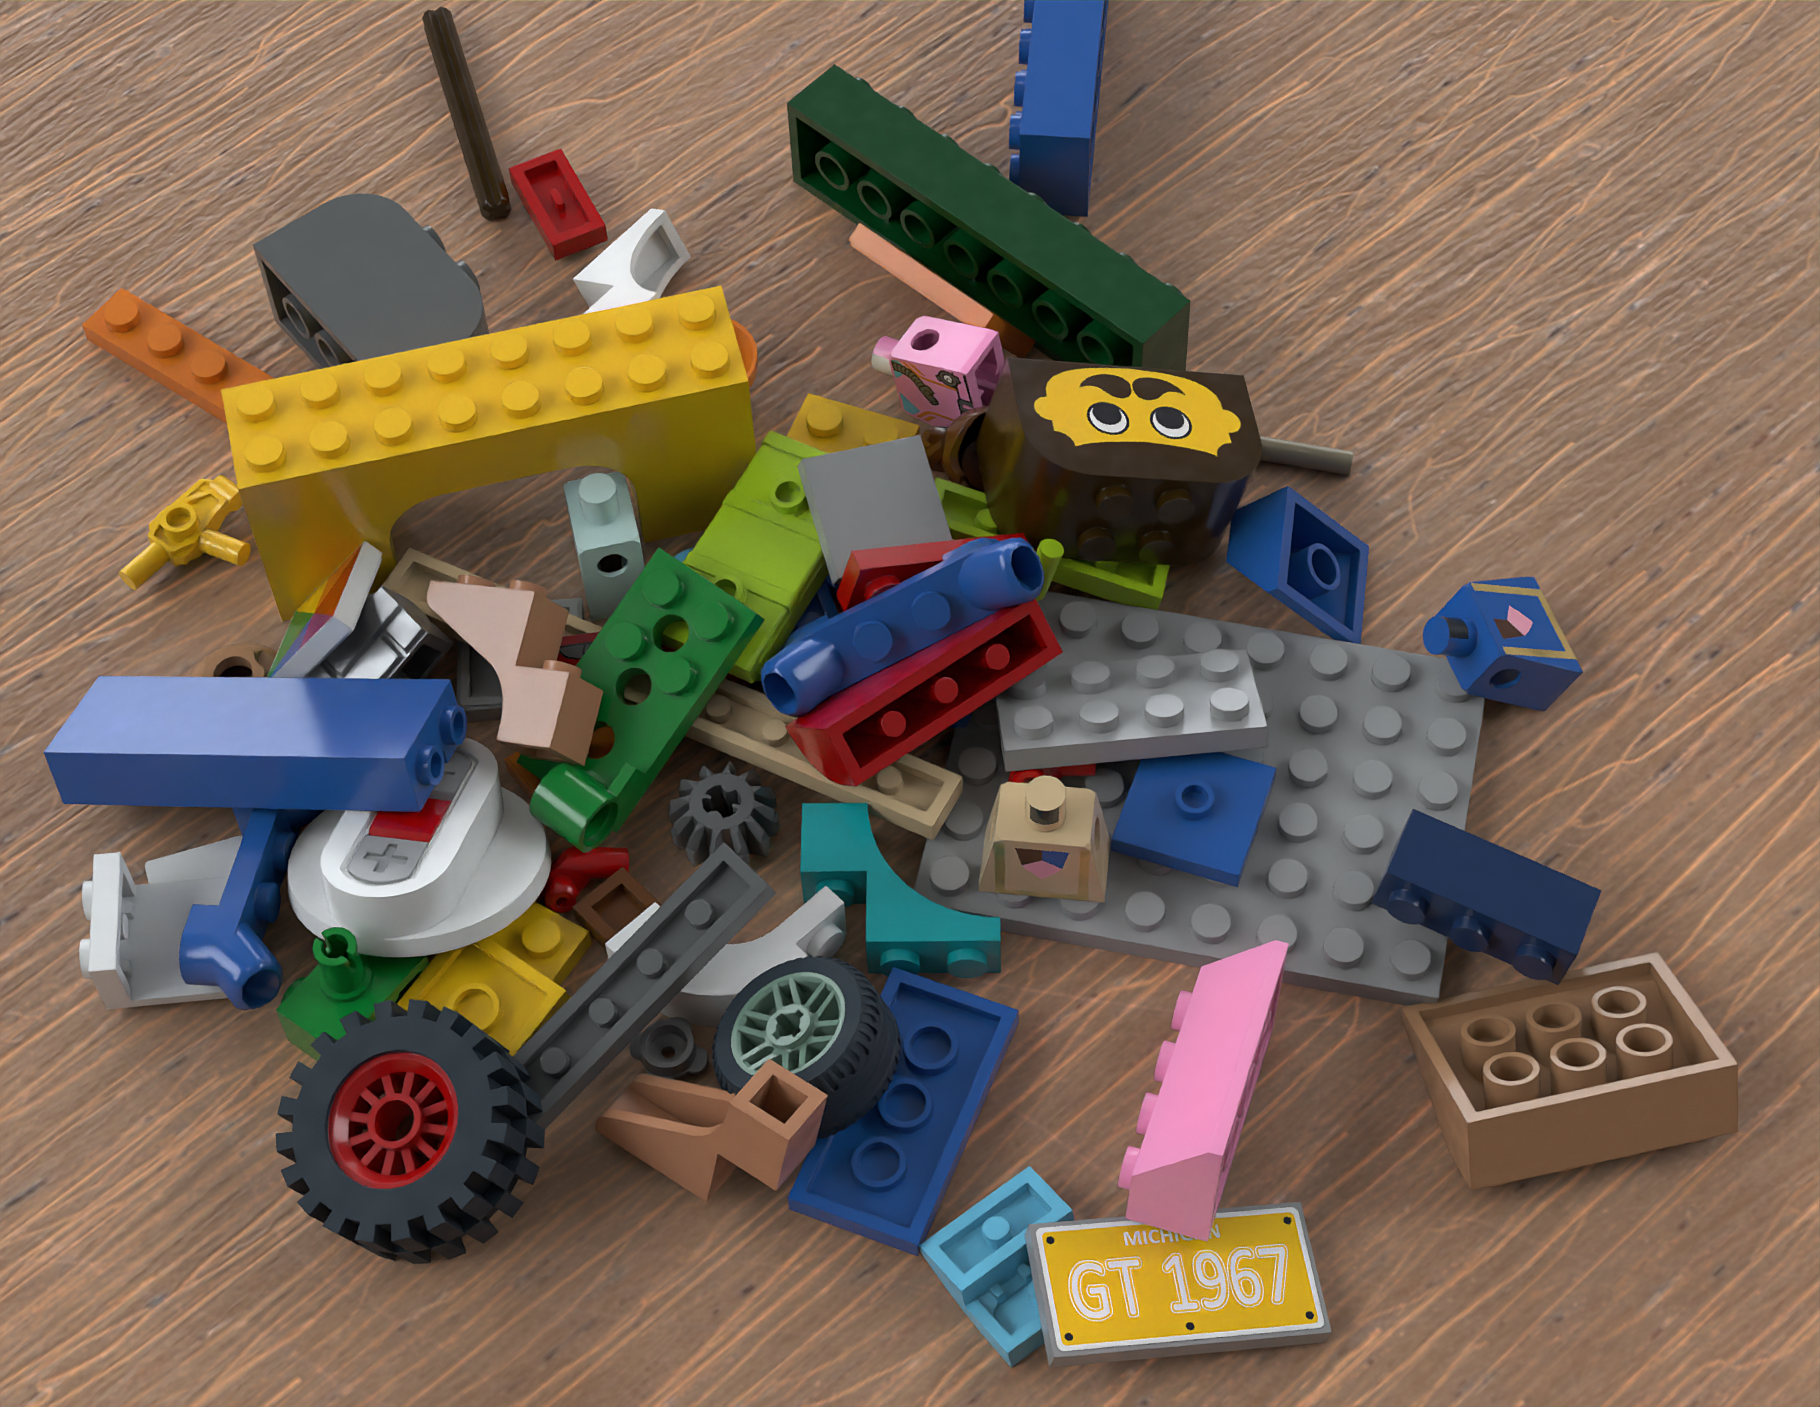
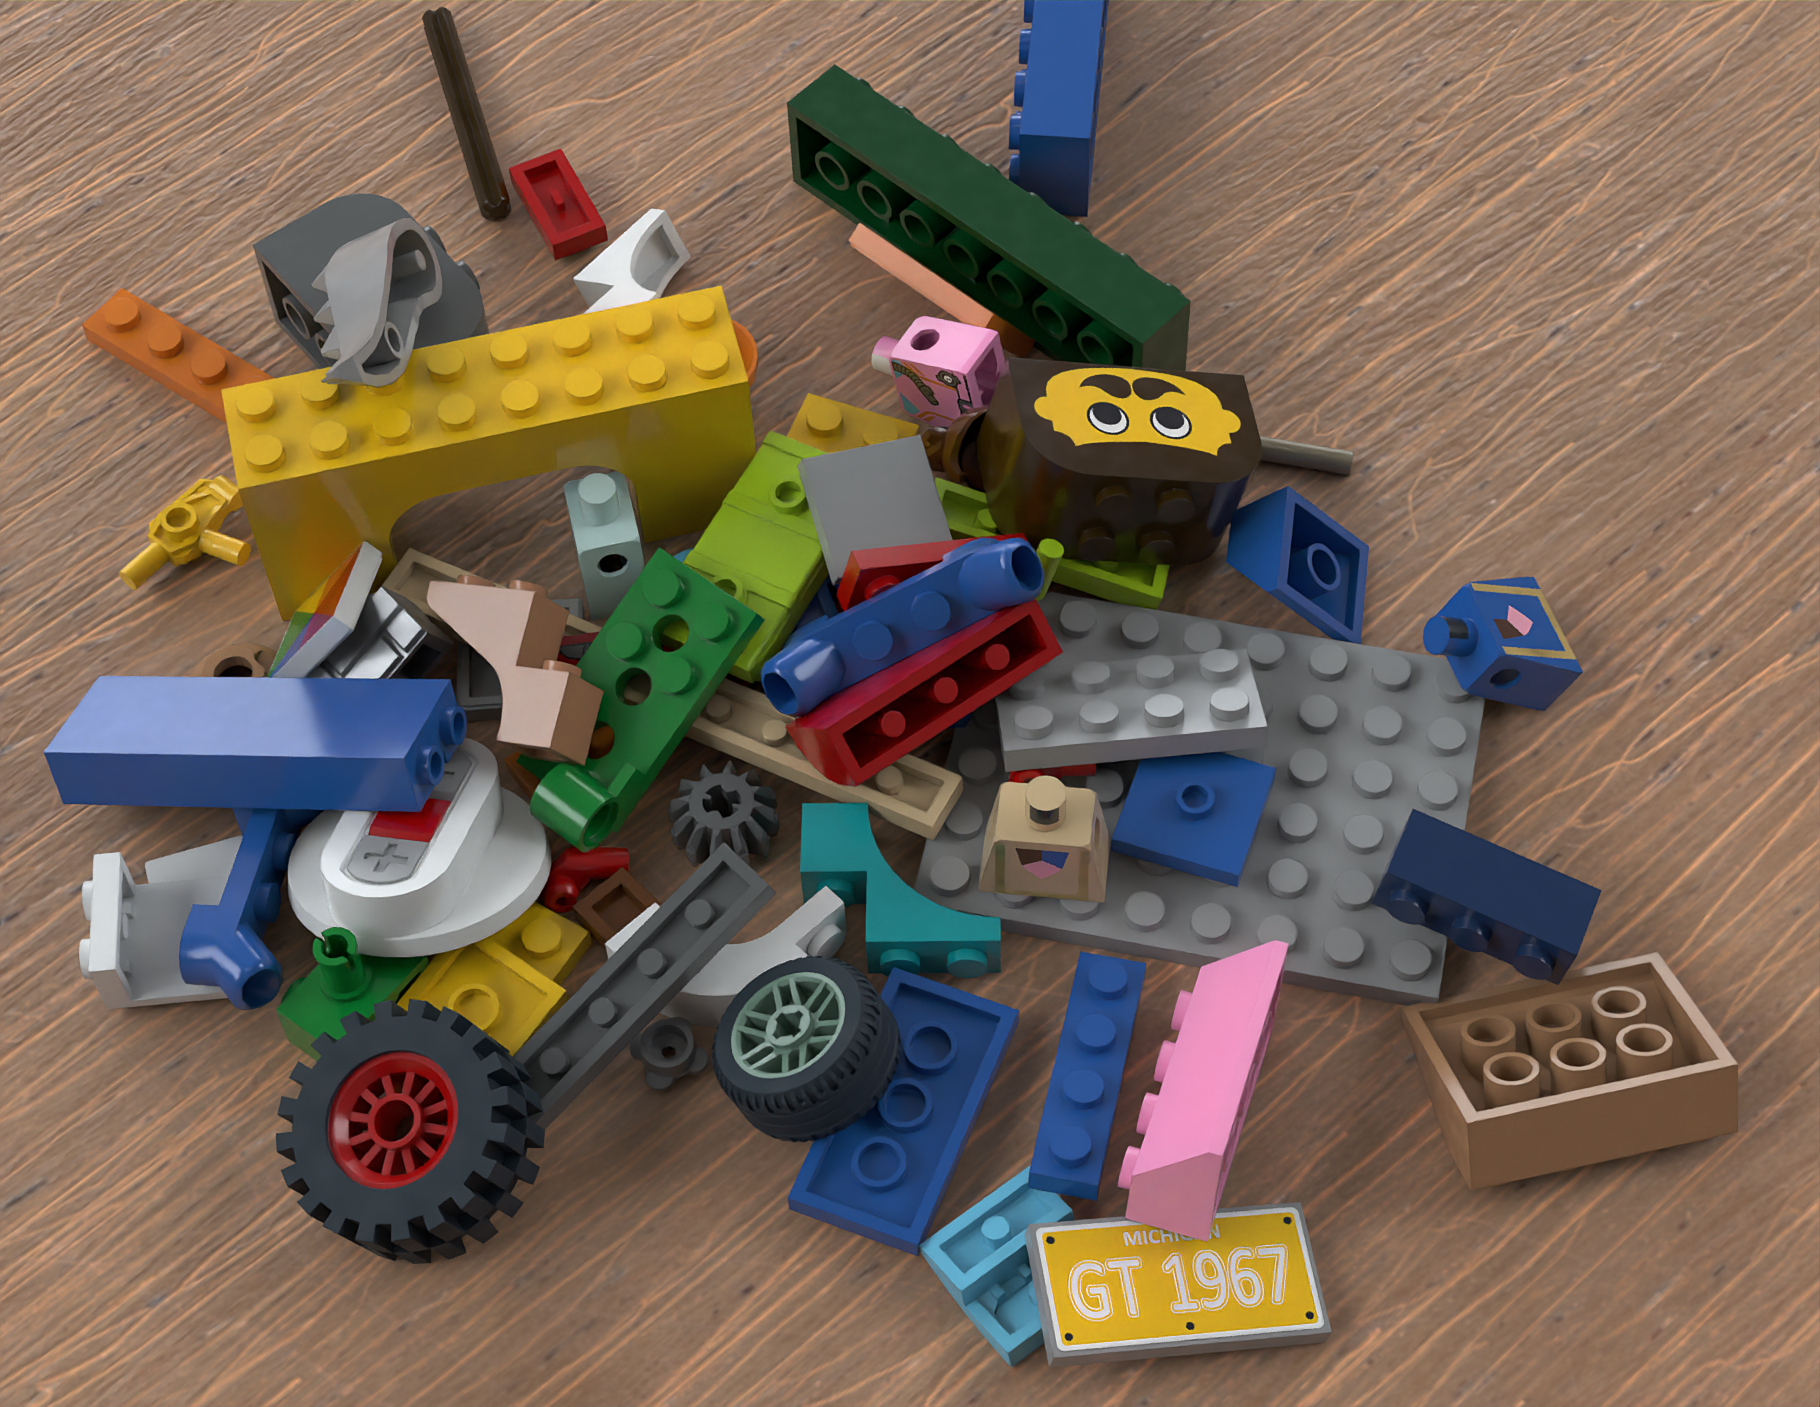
(376, 302): none -> light grey animal
(706, 1133): nougat arch -> none
(1087, 1076): none -> blue plate

